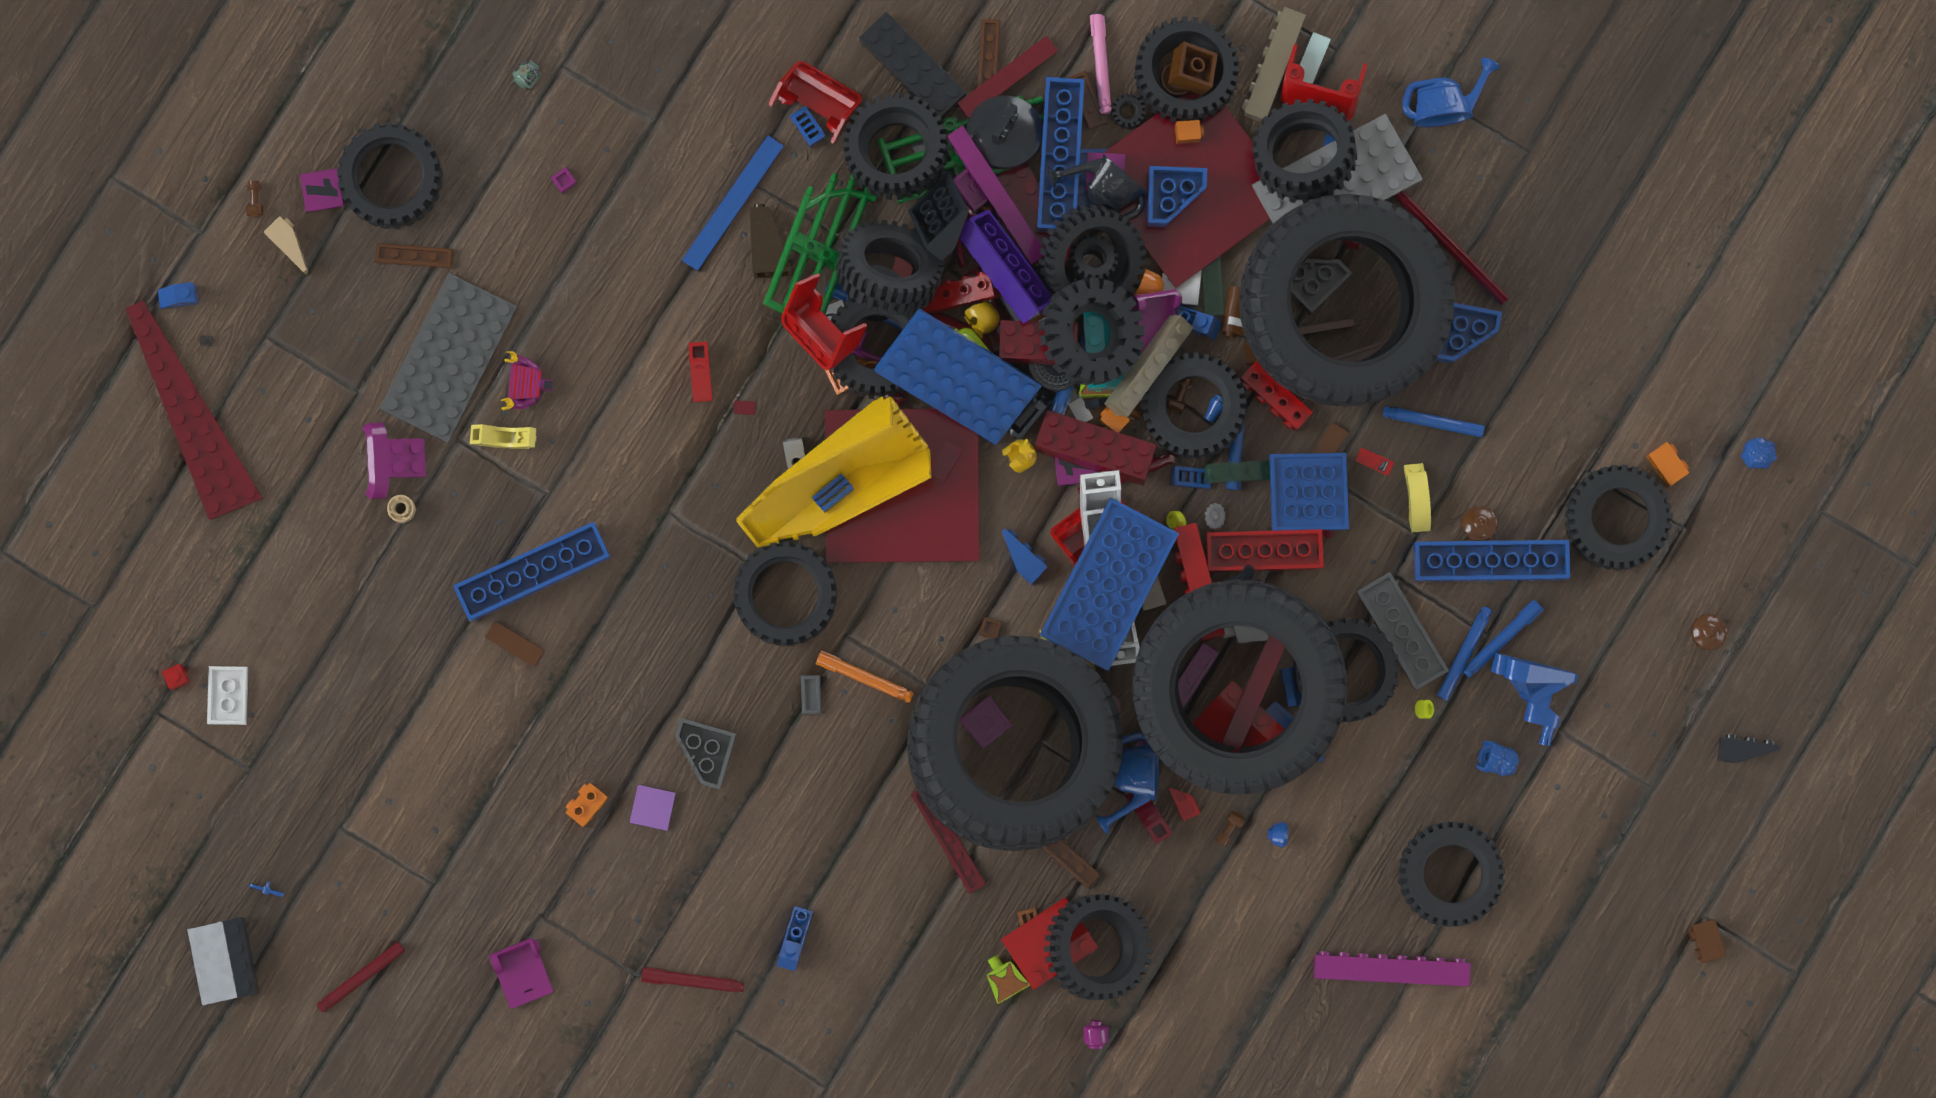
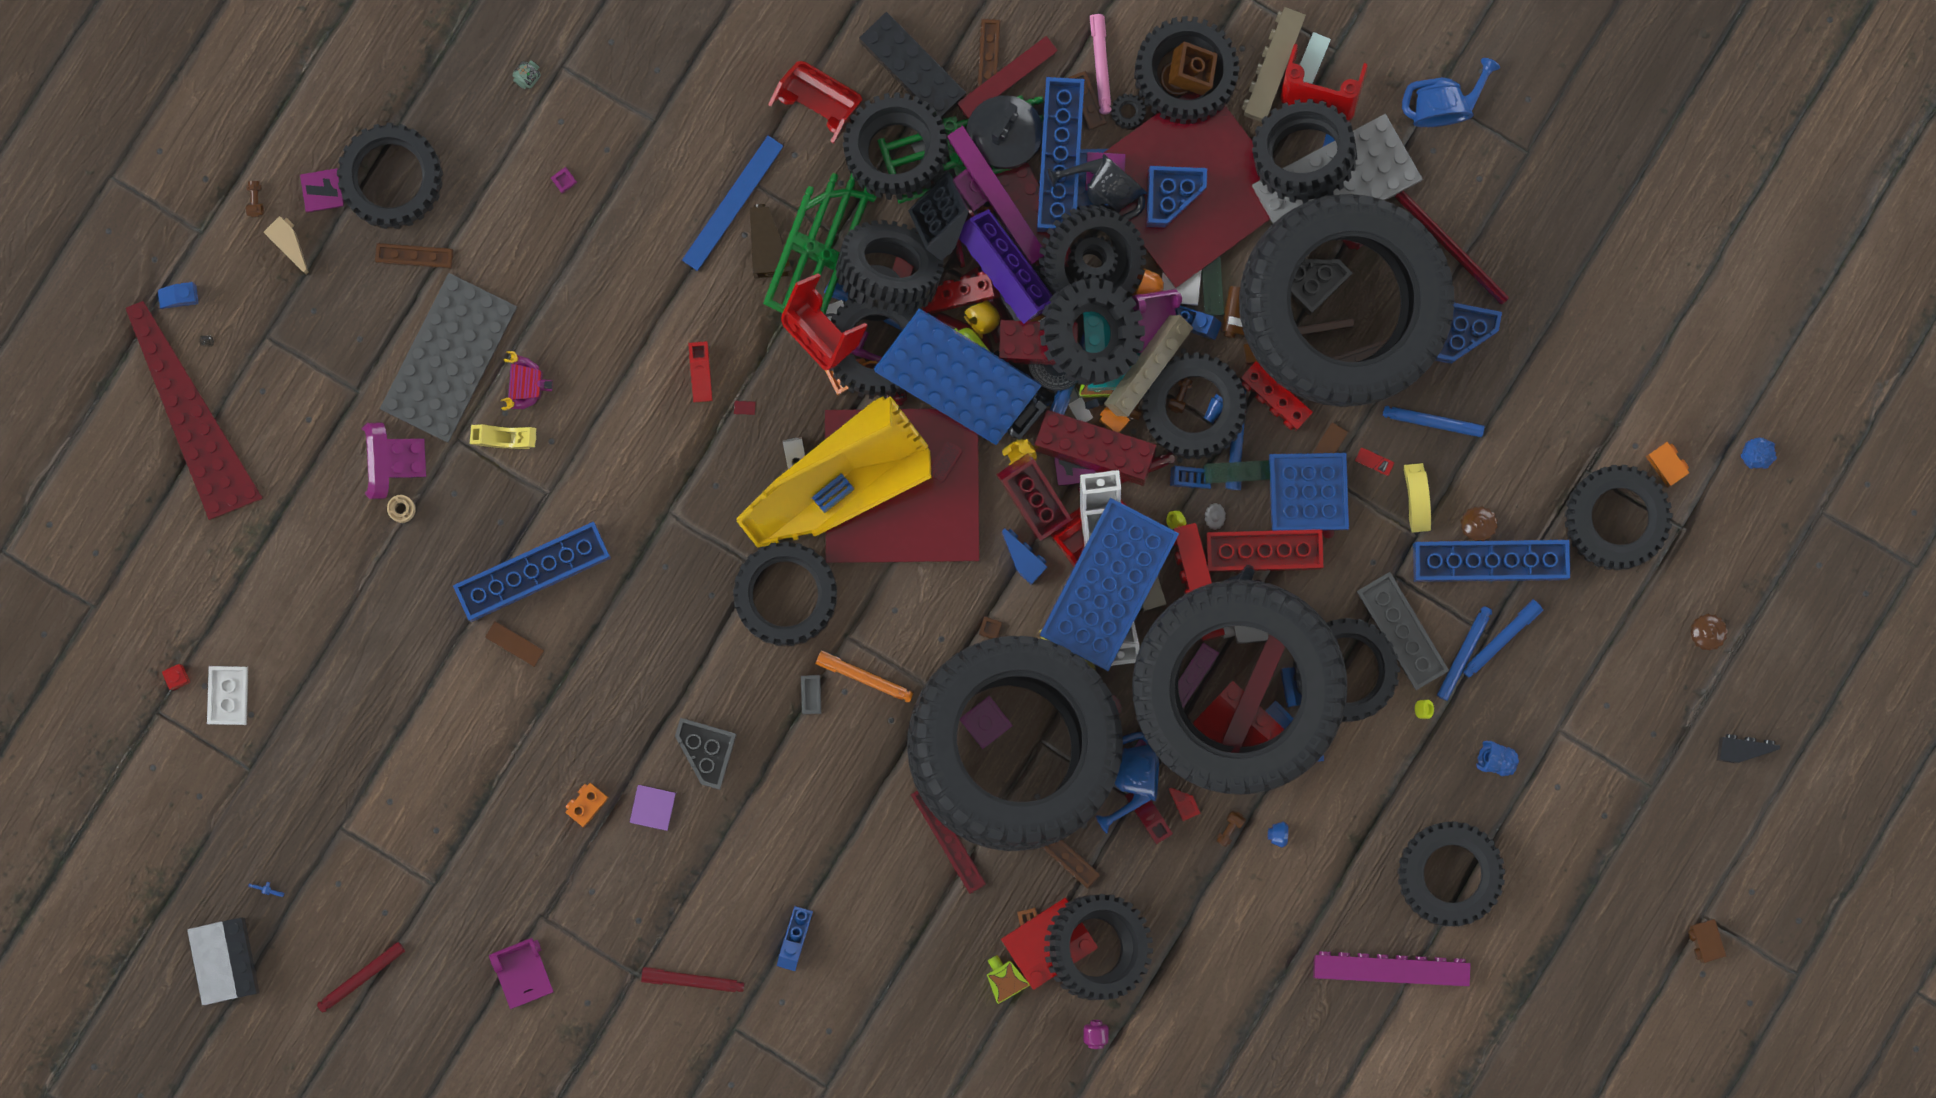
(816, 139): blue slope -> none
(1034, 497): none -> dark red brick
(1188, 131): orange brick -> none
(1542, 681): blue connector -> none

